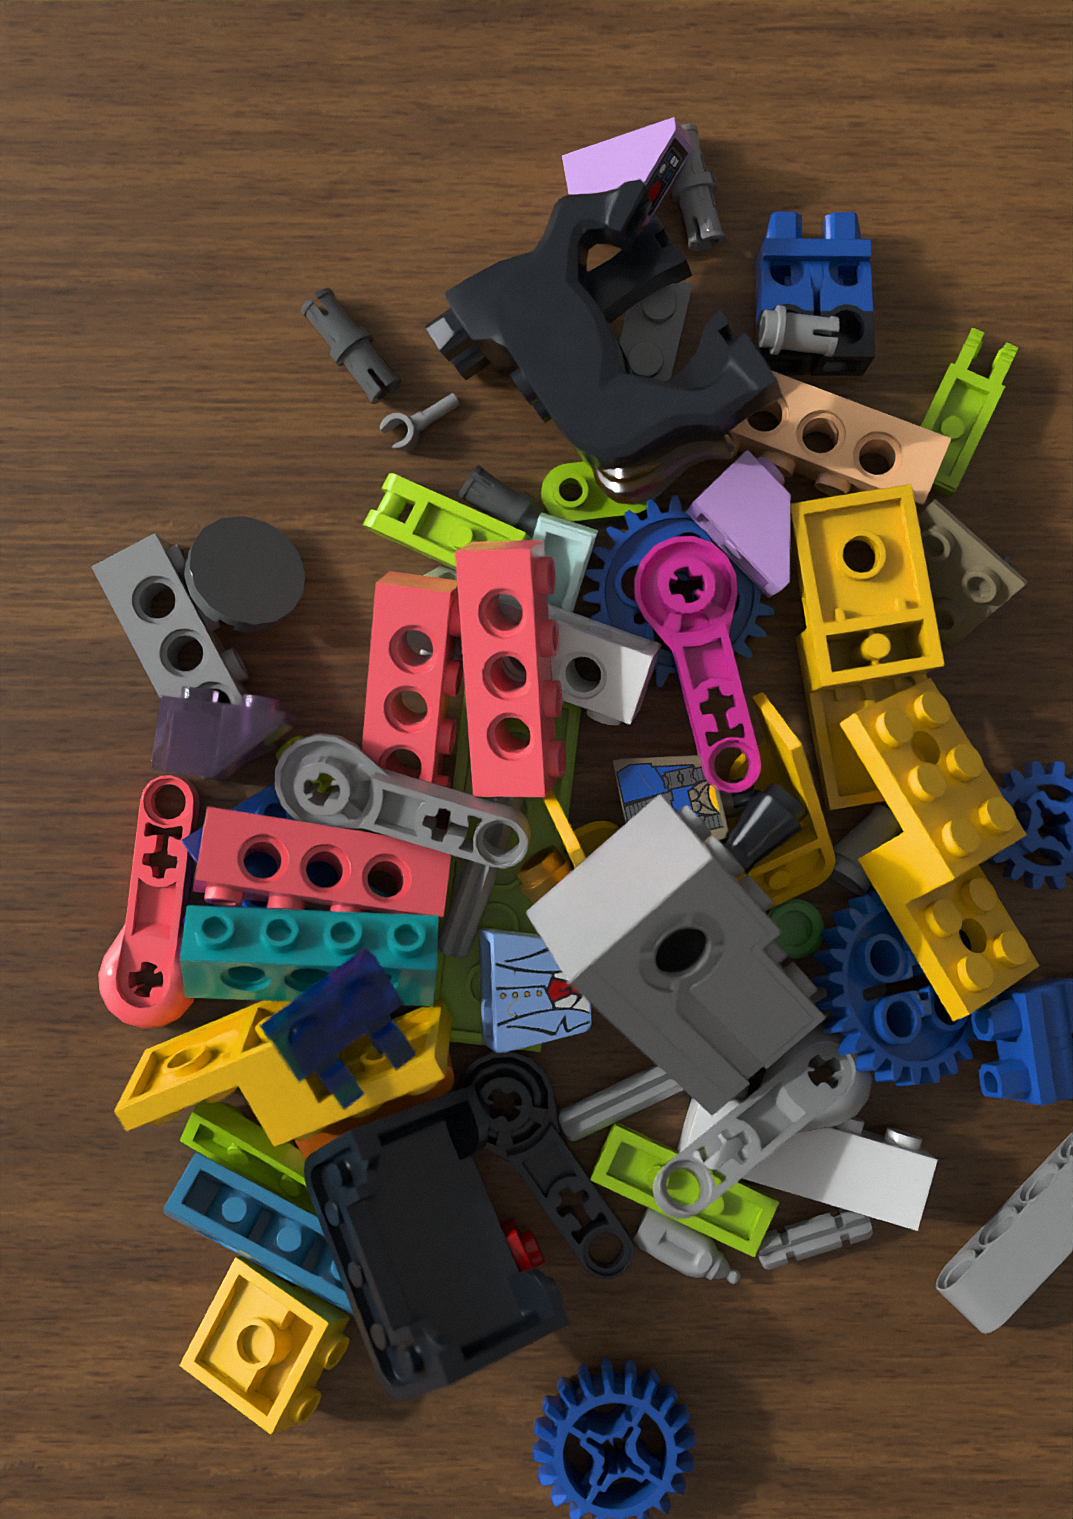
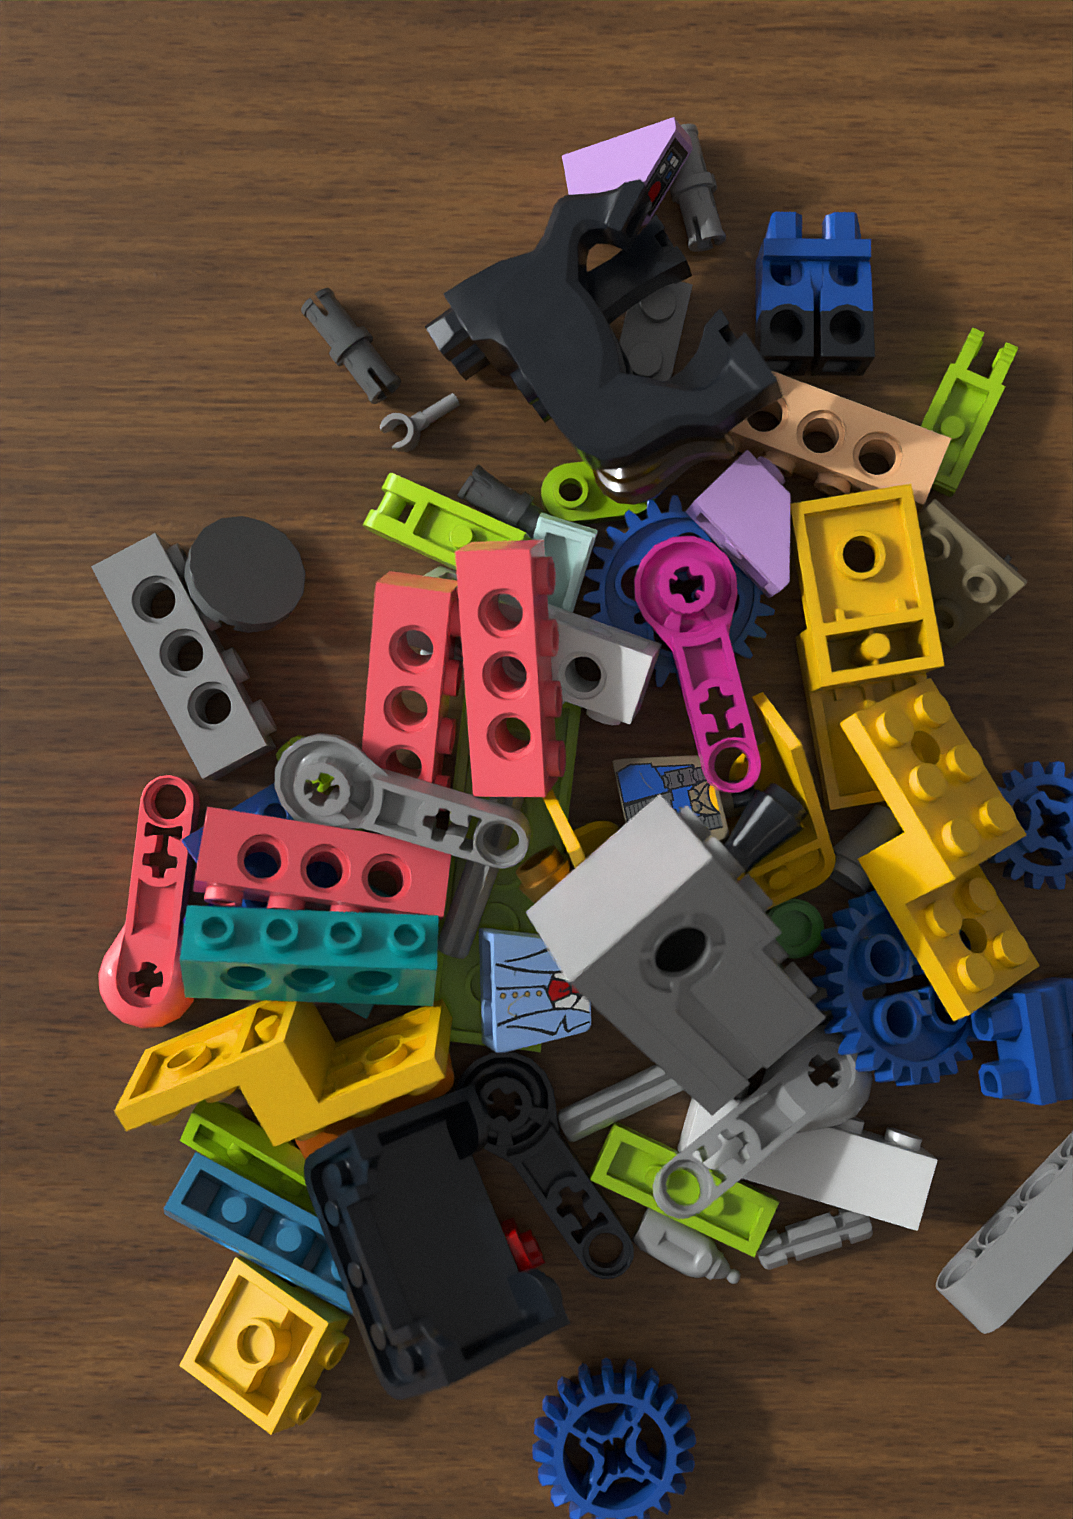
(212, 737): clear purple slope -> none
(331, 1017): clear blue plate -> none
(796, 332): light grey pin -> none

